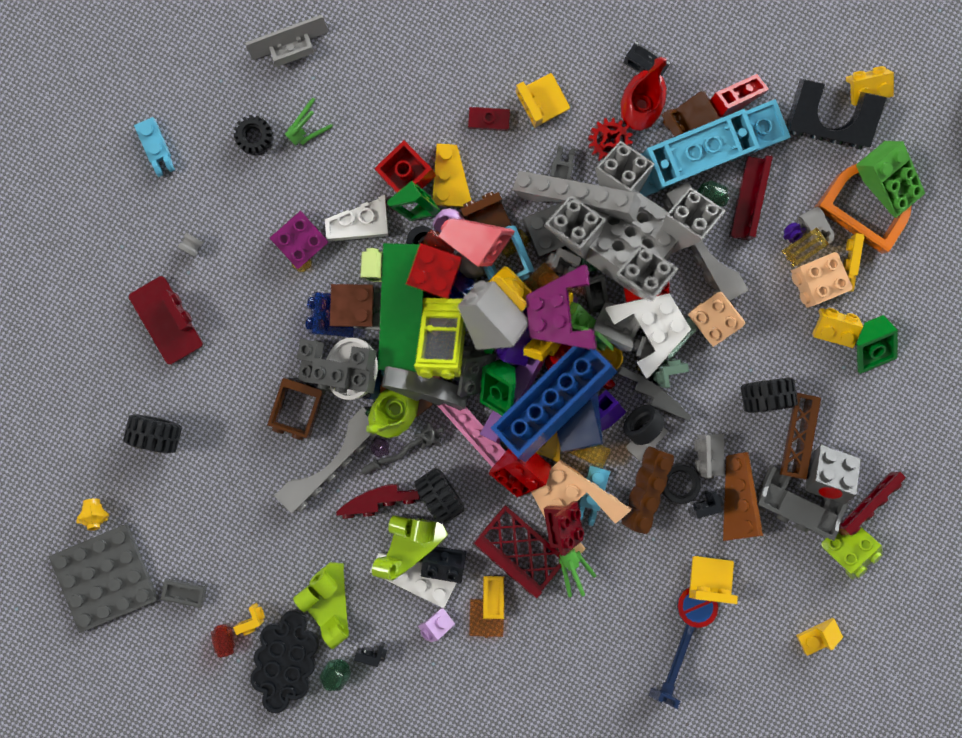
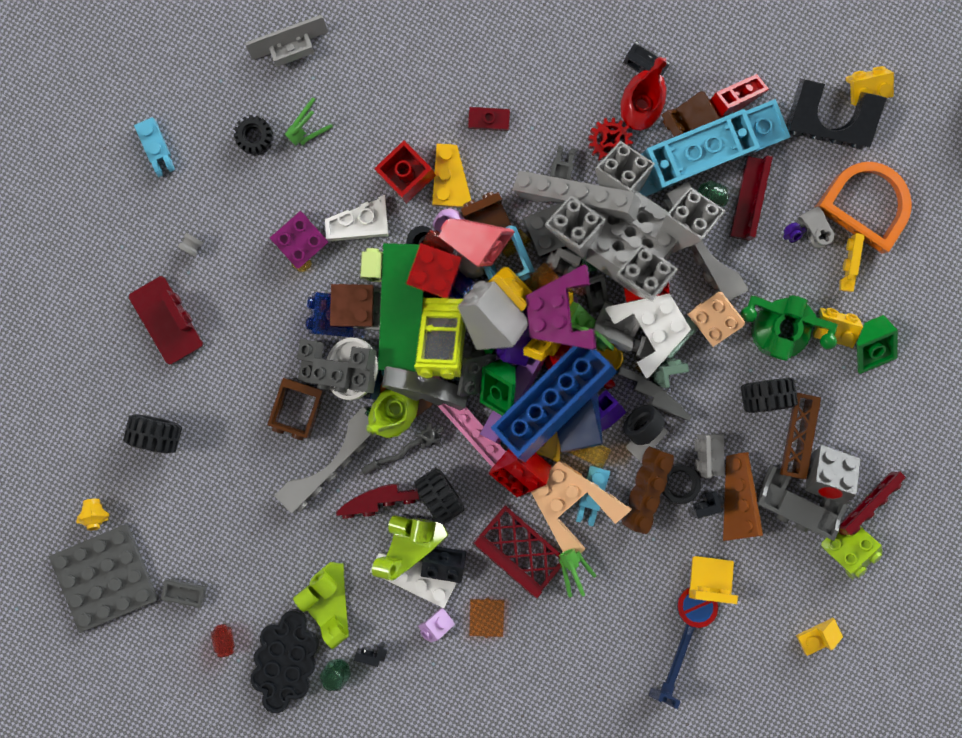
(248, 626): yellow bracket -> none
(379, 447): clear purple plate -> none
(413, 194): green tile -> none
(493, 597): yellow tile -> none
(542, 99): yellow bracket -> none
(564, 527): dark red bracket -> none
(767, 326): none -> green piece
(790, 256): clear yellow tile -> none
(821, 280): light nougat bracket -> none
(891, 176): bright green slope -> none

